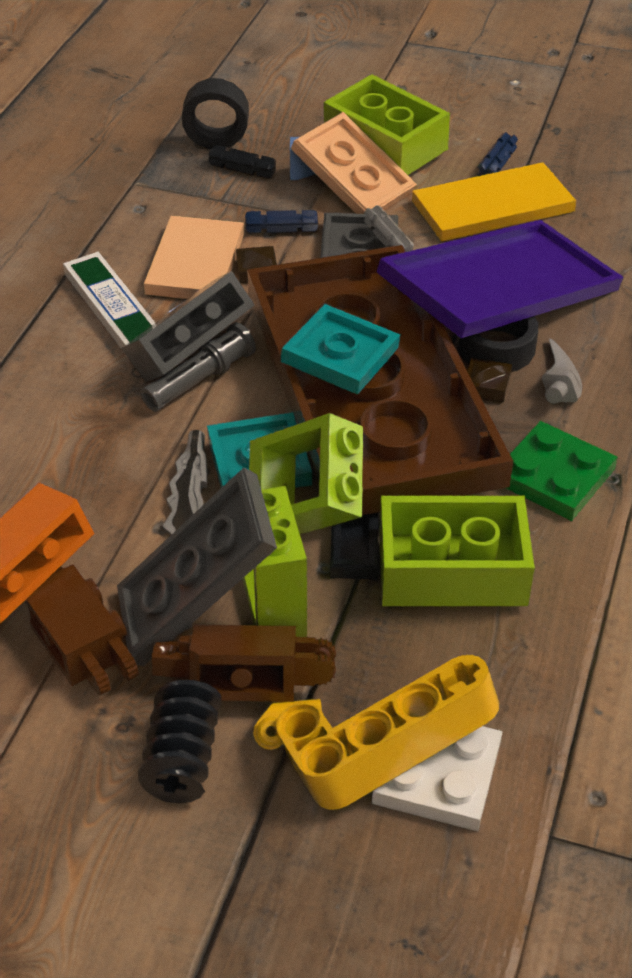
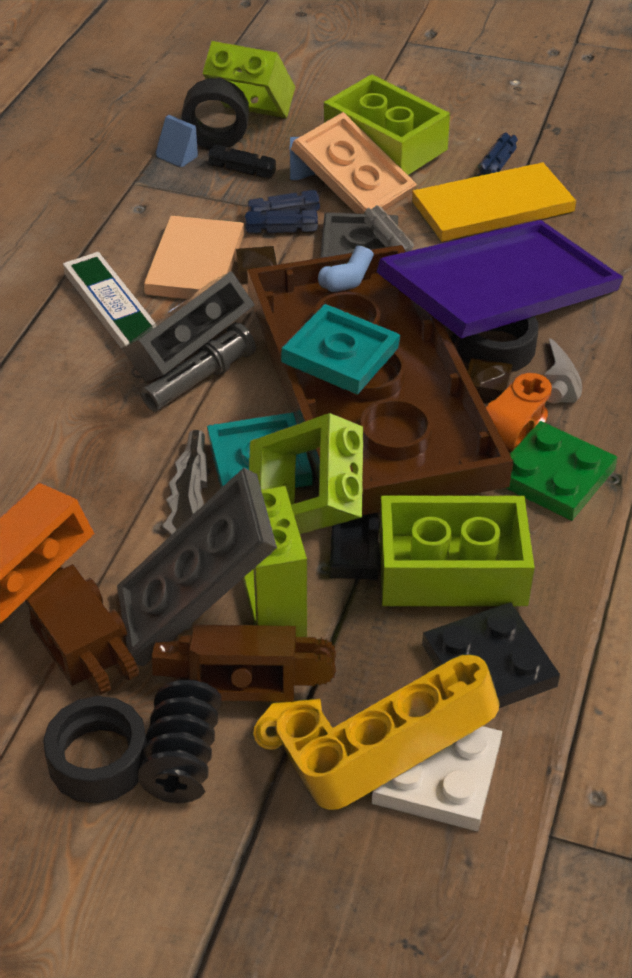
(88, 716): none -> black tyre
(177, 142): none -> medium blue slope
(261, 76): none -> lime window
(306, 201): none -> dark blue axle
(347, 275): none -> light blue arm
(505, 644): none -> black plate
(520, 408): none -> orange piece

